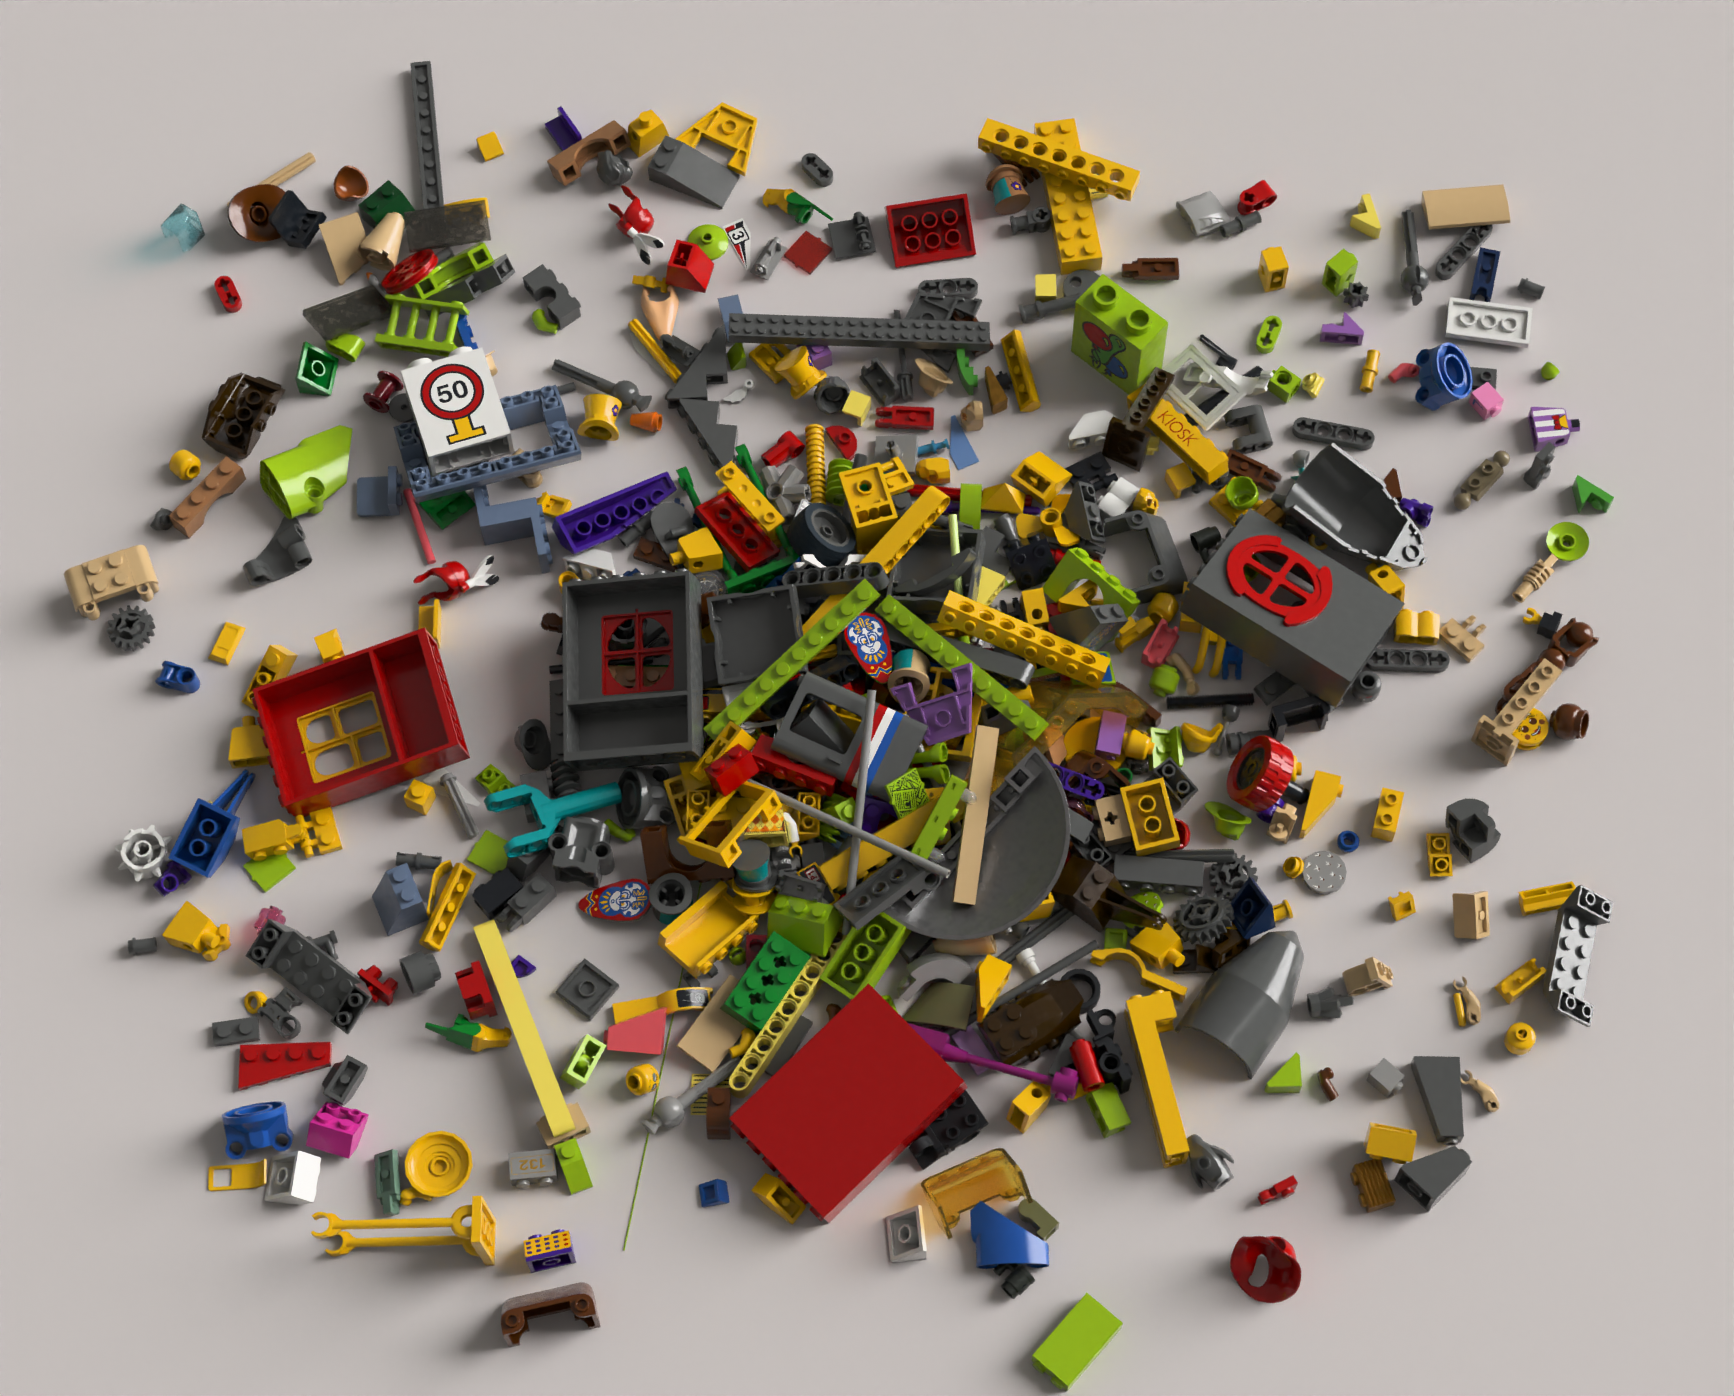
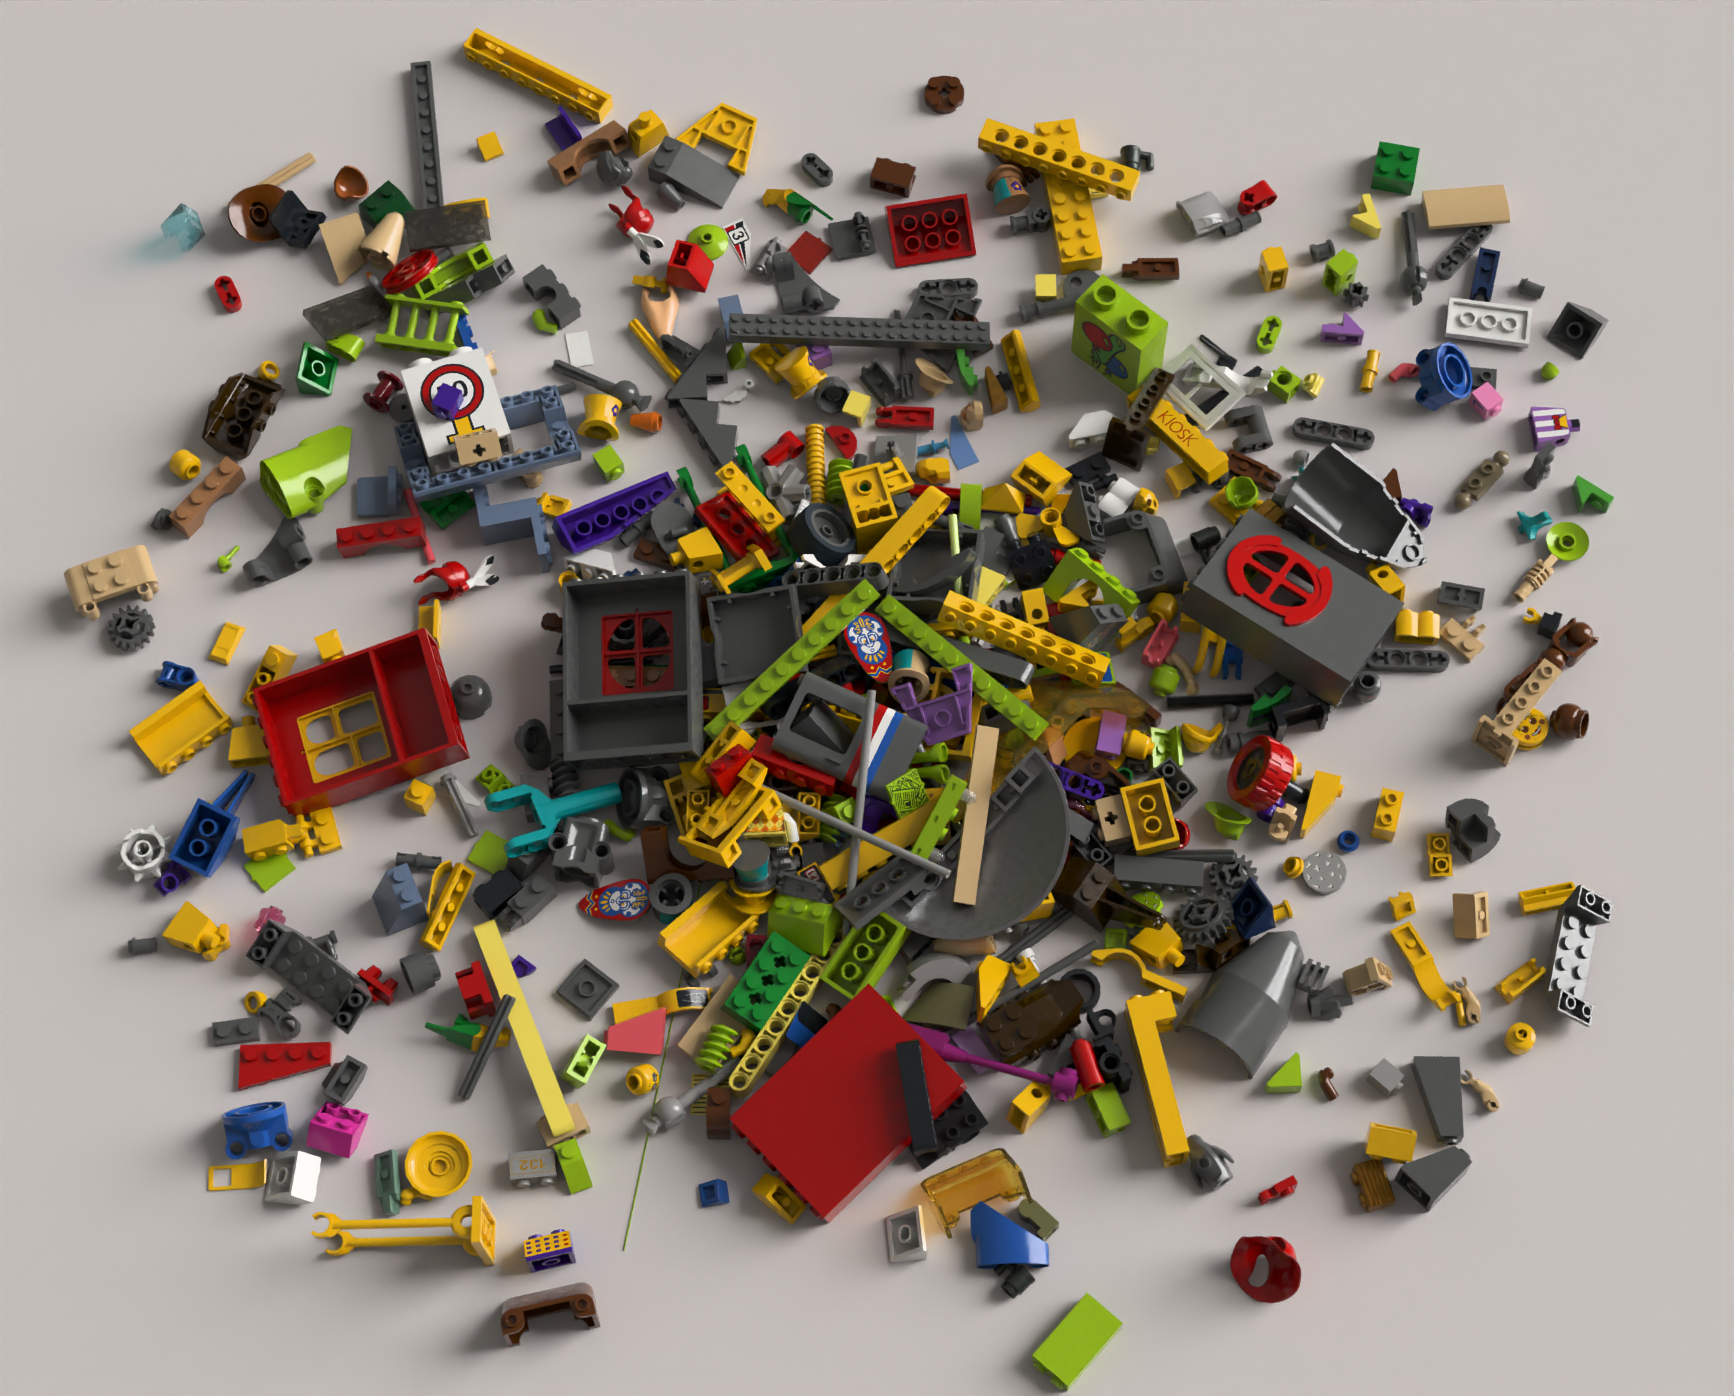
(181, 728): none -> yellow panel
(223, 561): none -> lime hand
(264, 375): none -> yellow piece
(358, 539): none -> red arch
(447, 402): none -> dark purple brick
(467, 443): none -> tan brick
(471, 696): none -> dark grey cylinder
(486, 1046): none -> dark grey axle
(524, 69): none -> yellow piece
(579, 349): none -> white sticker
(608, 463): none -> lime brick
(668, 194): none -> dark grey cone
(714, 1048): none -> lime piece
(737, 802): none -> yellow slope
(753, 560): none -> yellow fence
(797, 289): none -> dark grey panel
(805, 1025): none -> sticker
(892, 177): none -> reddish brown brick
(916, 1097): none -> black beam
(944, 84): none -> reddish brown plate
(1025, 971): none -> yellow tile
(1131, 157): none -> pearl dark grey piece
(1183, 546): none -> white sticker
(1261, 710): none -> green slope
(1316, 969): none -> dark grey tile
(1328, 248): none -> dark grey bush
(1395, 168): none -> green brick
(1423, 966): none -> yellow piece
(1461, 595): none -> dark grey hinge
(1533, 524): none -> teal piece
(1577, 329): none -> dark grey slope

